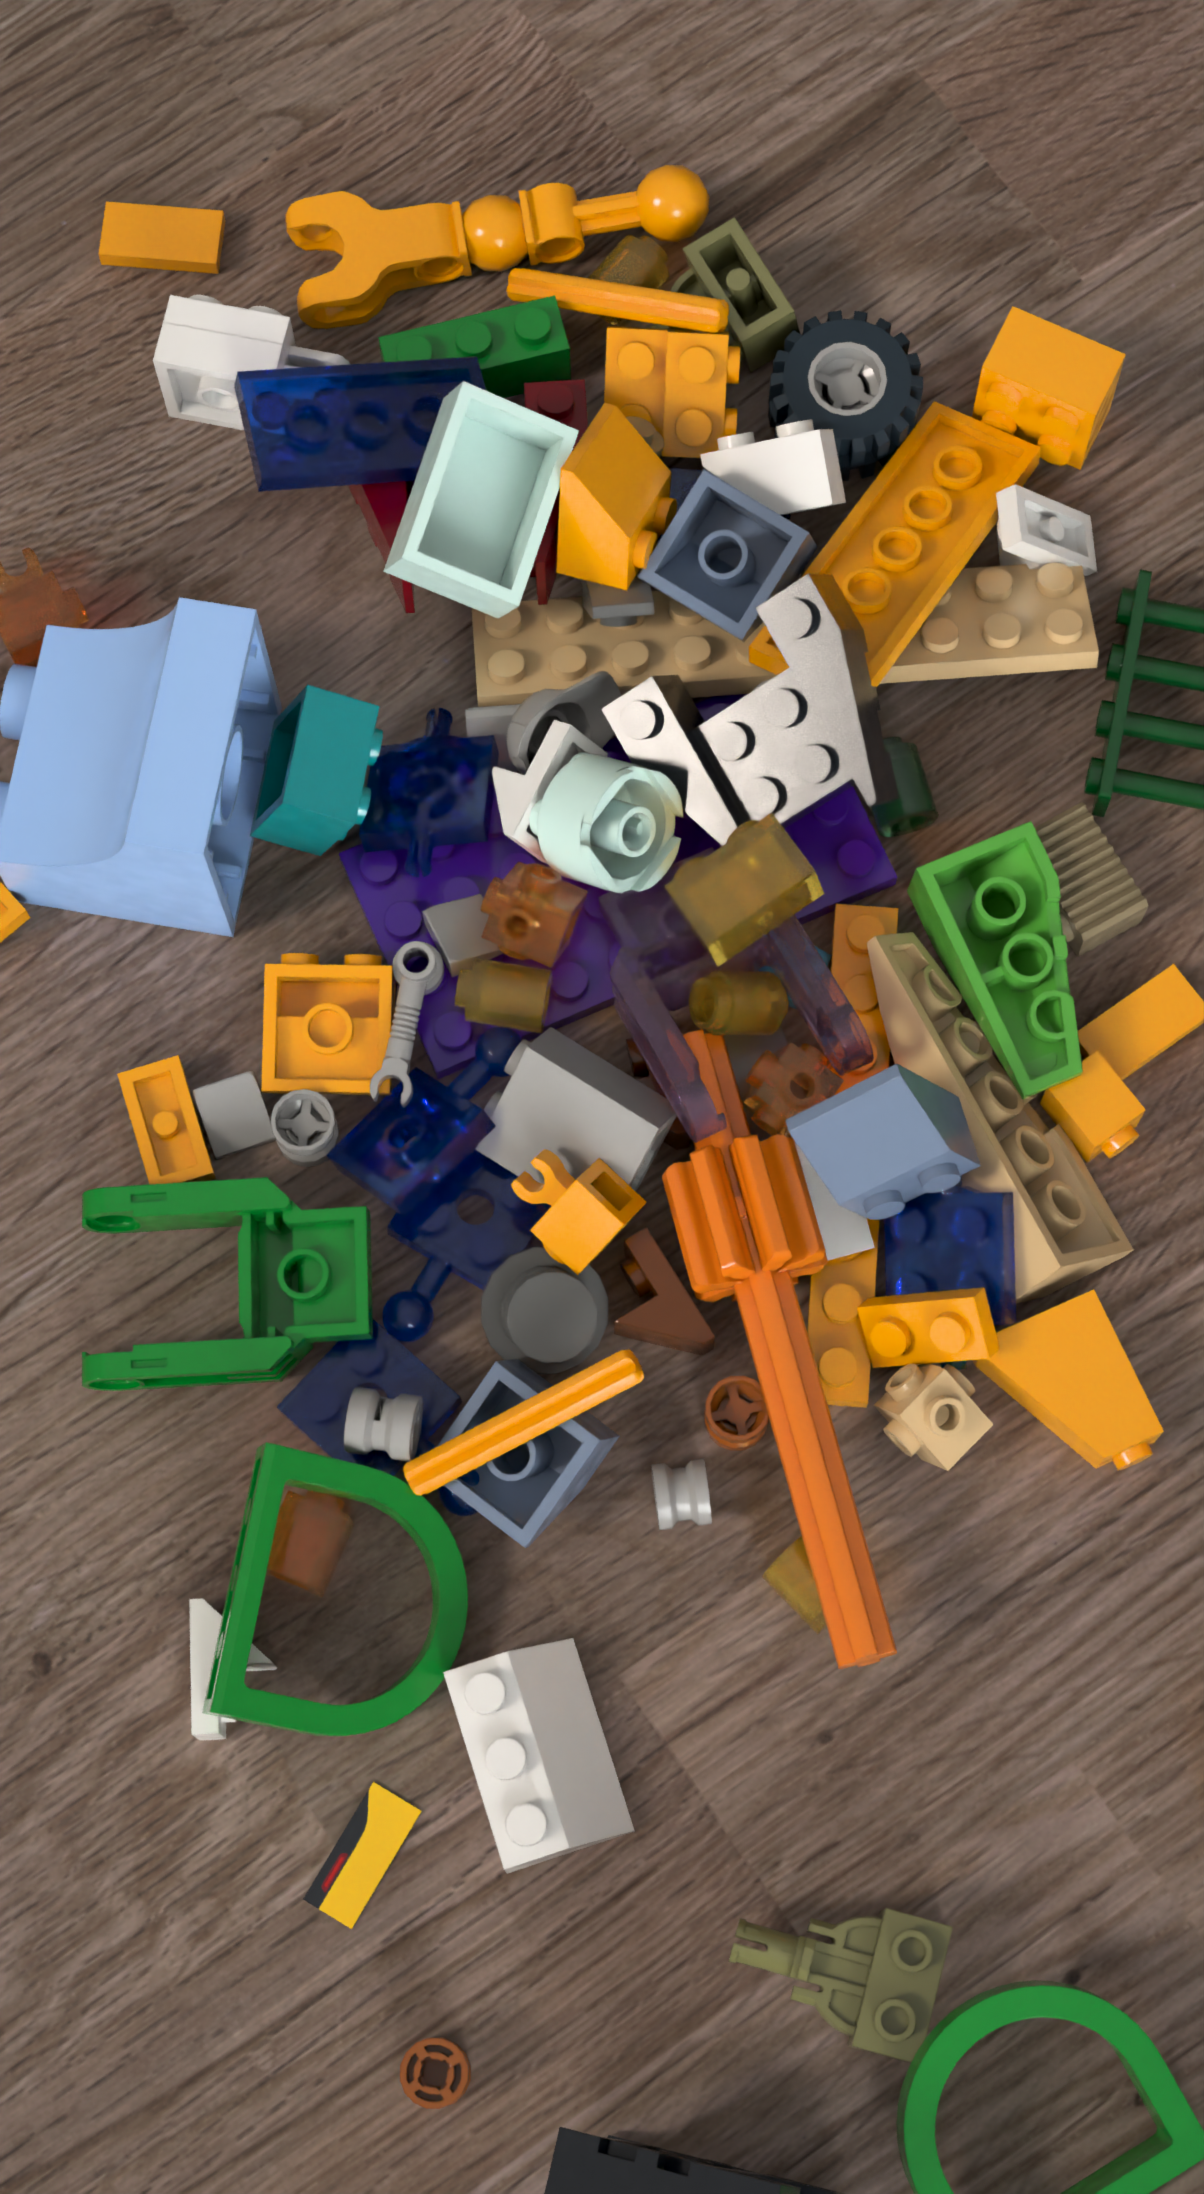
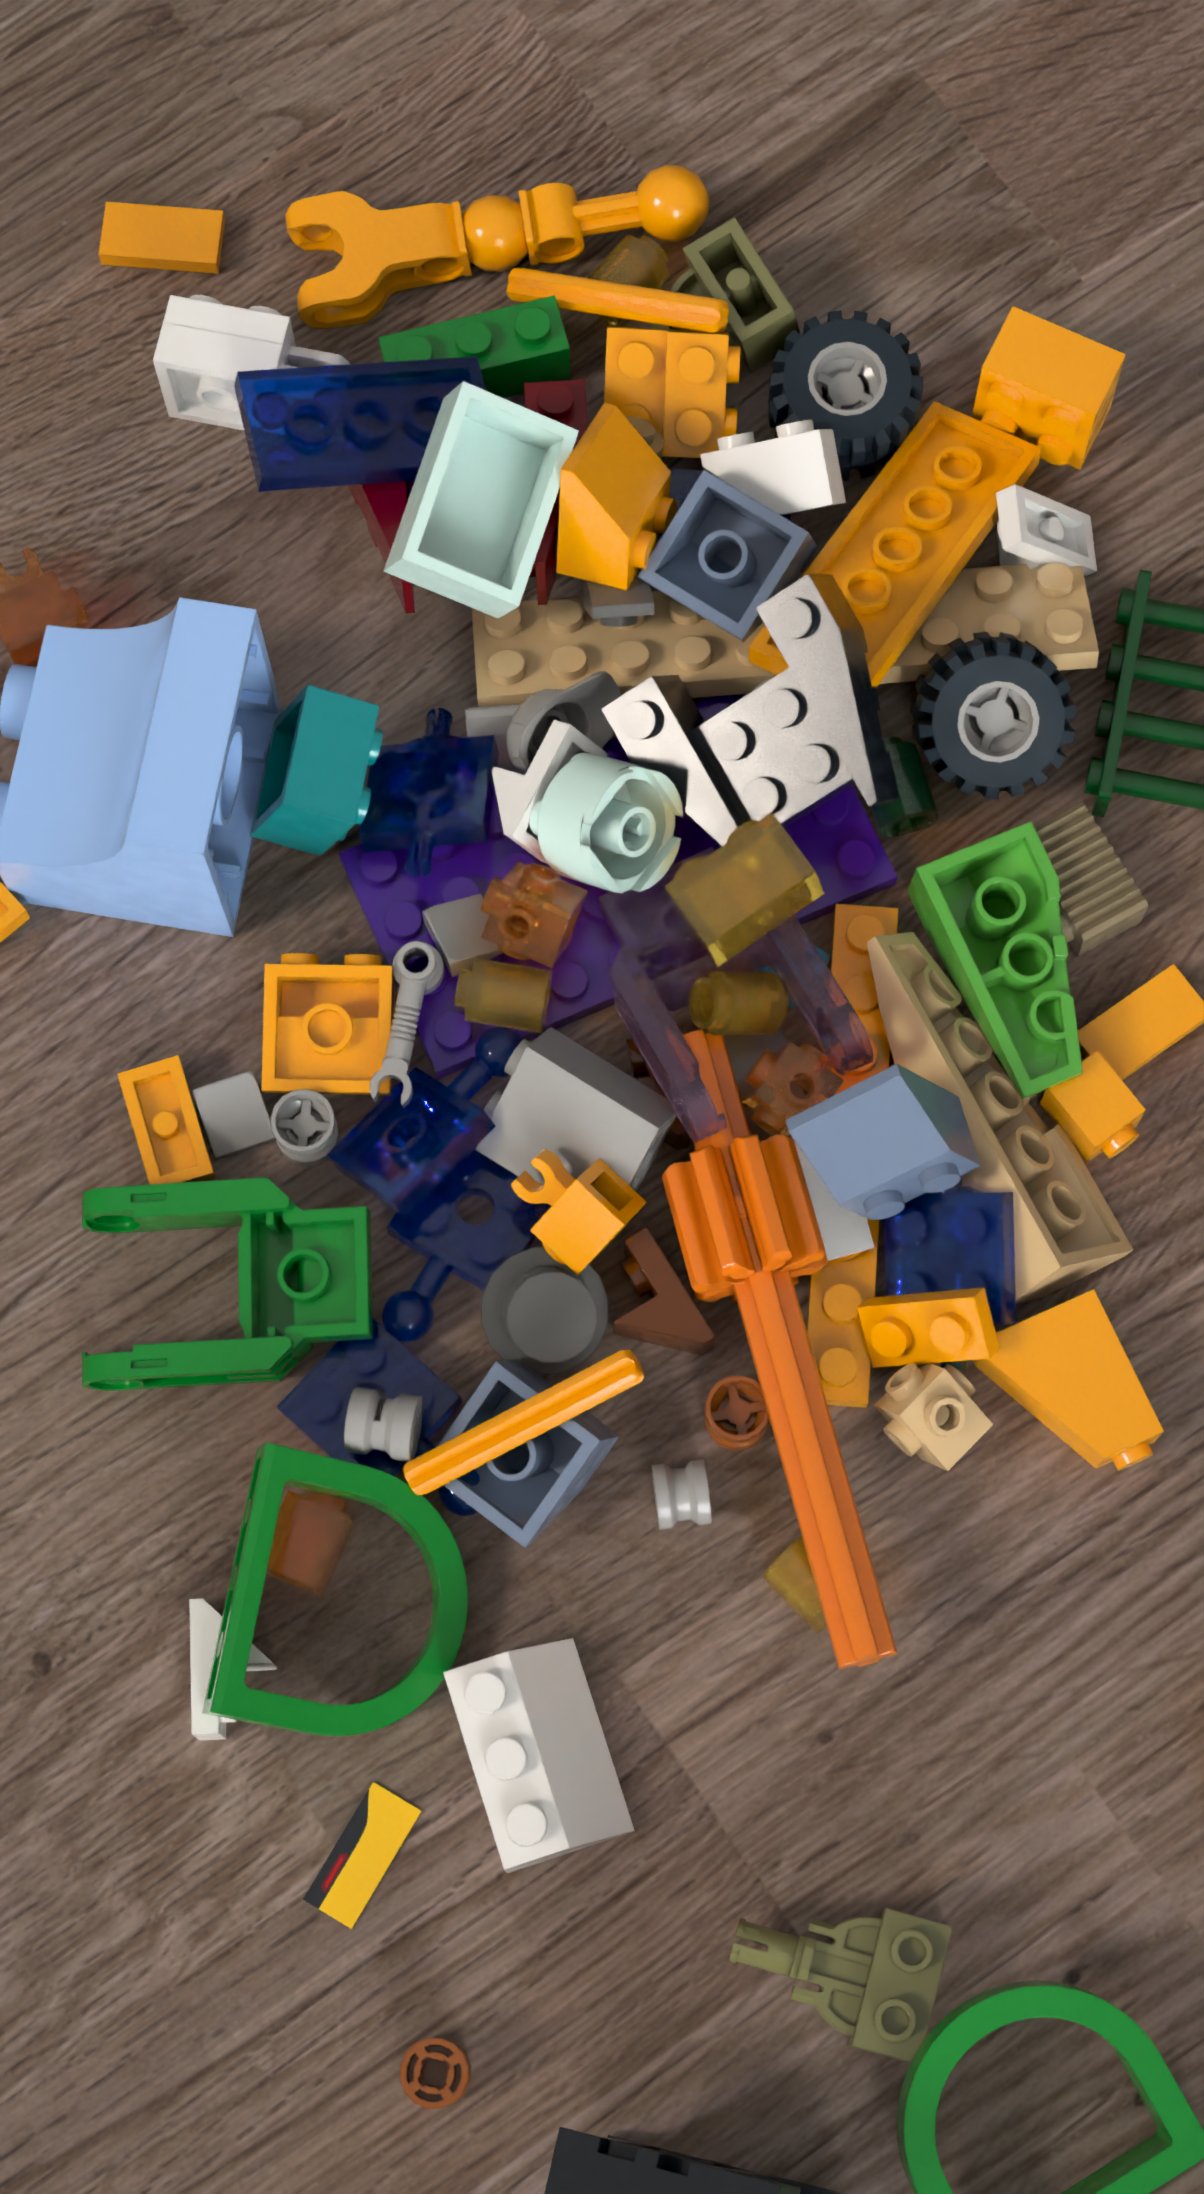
(992, 715): none -> black wheel

